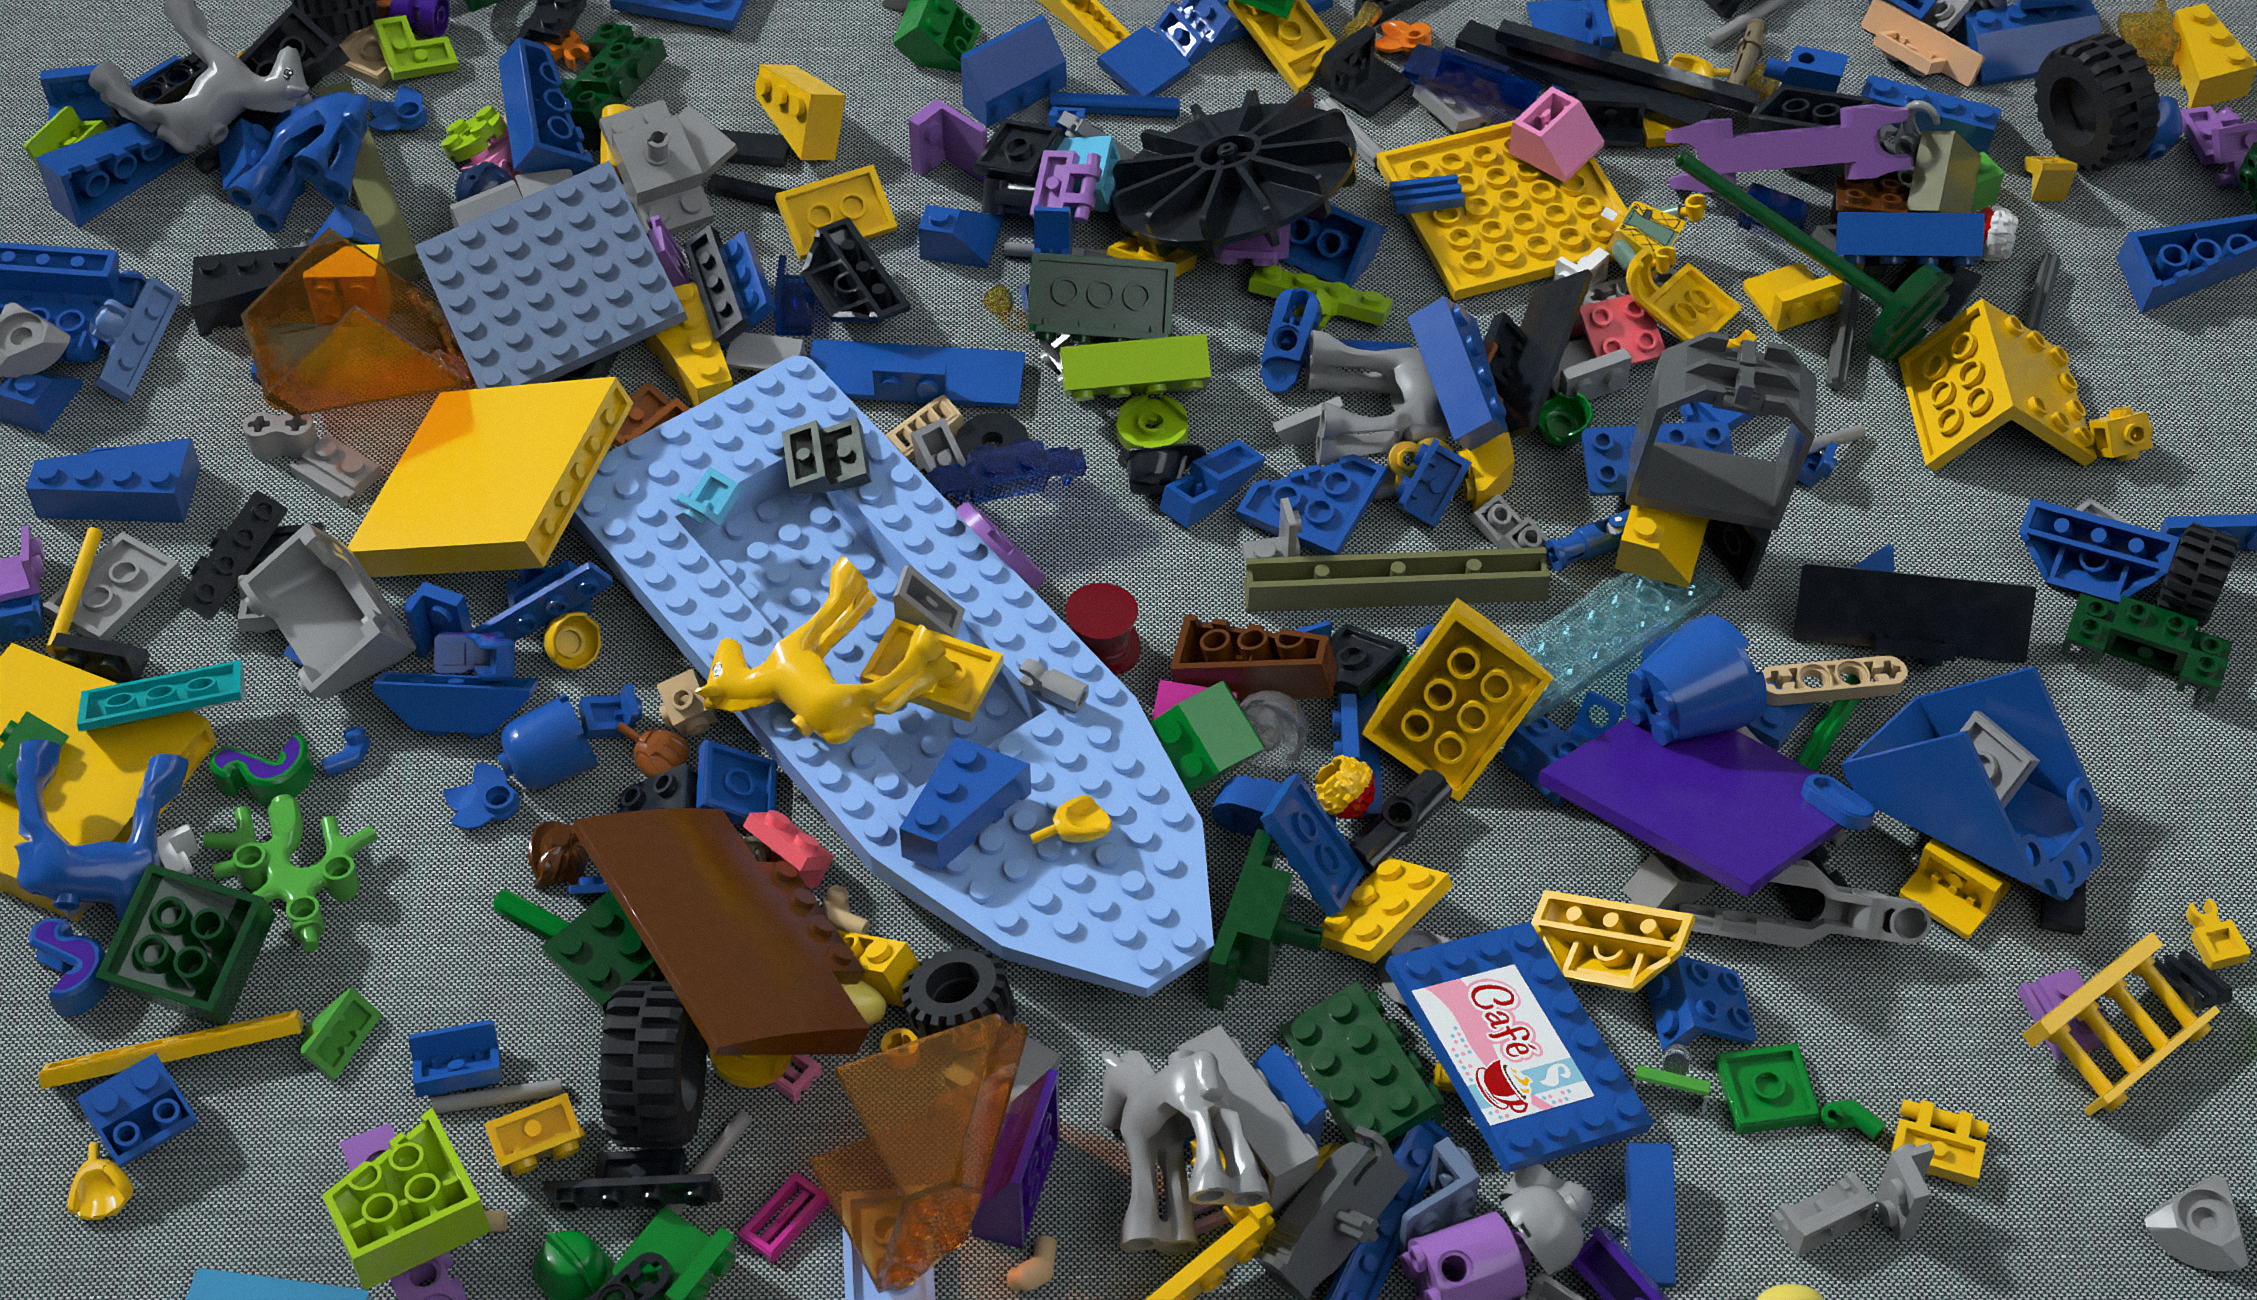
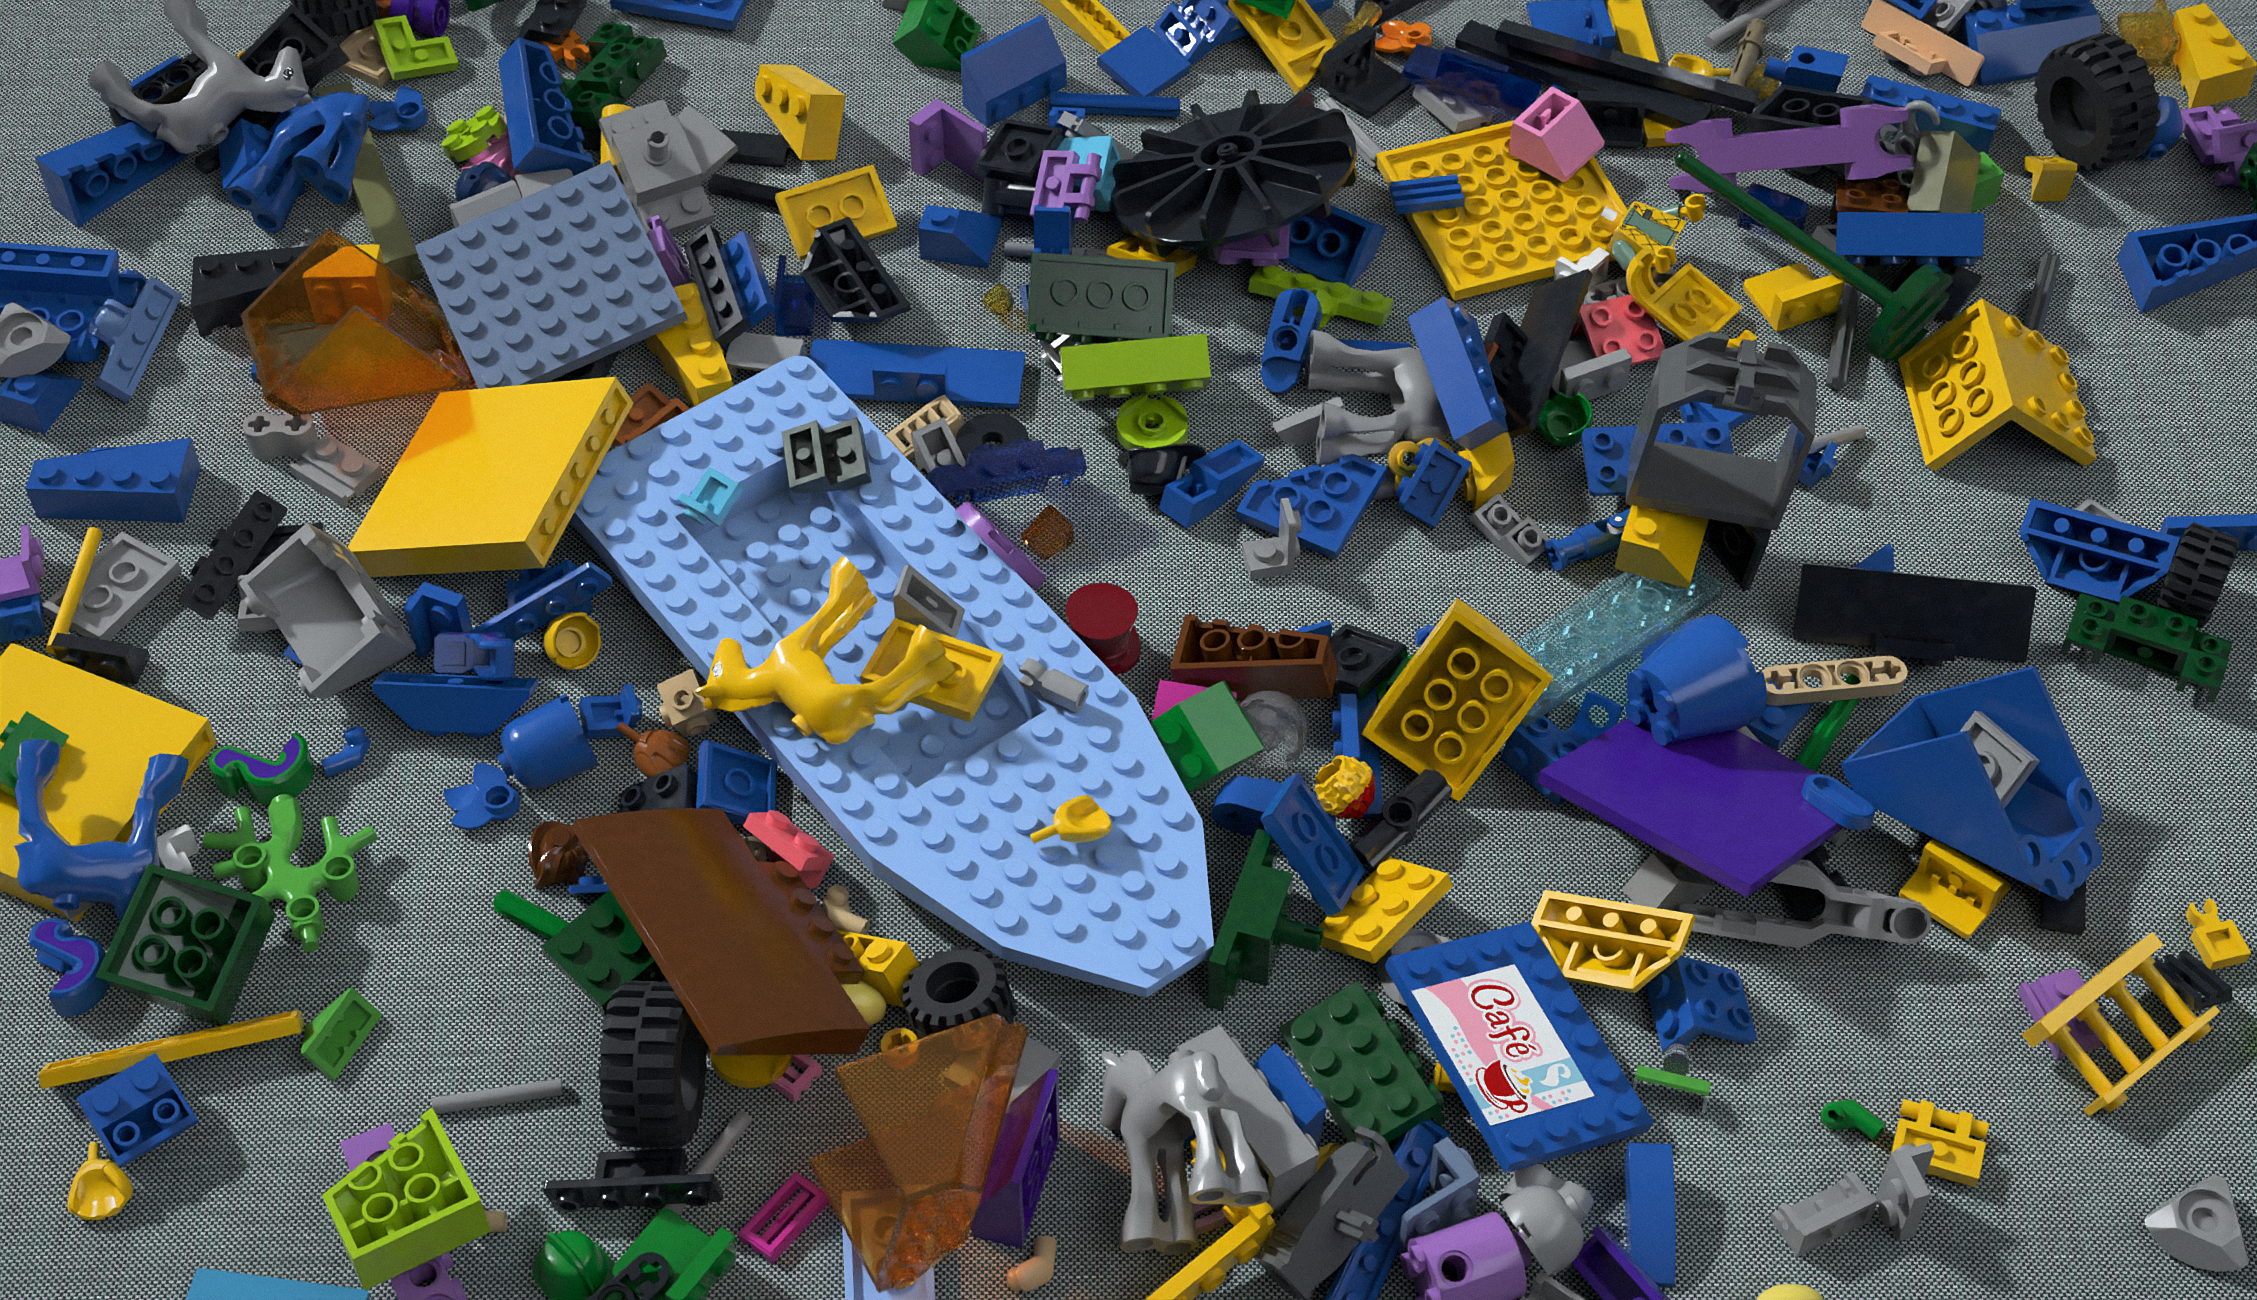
(62, 131): lime bracket -> none
(71, 88): blue bracket -> none
(161, 696): teal slope -> none
(351, 225): blue slope -> none
(455, 1058): blue bracket -> none
(535, 1134): yellow bracket -> none
(960, 800): blue wedge -> none
(1049, 533): none -> clear orange slope
(1396, 579): olive tile -> none
(1767, 1088): green tile -> none
(1998, 233): white piece -> none
(2121, 434): yellow brick -> none

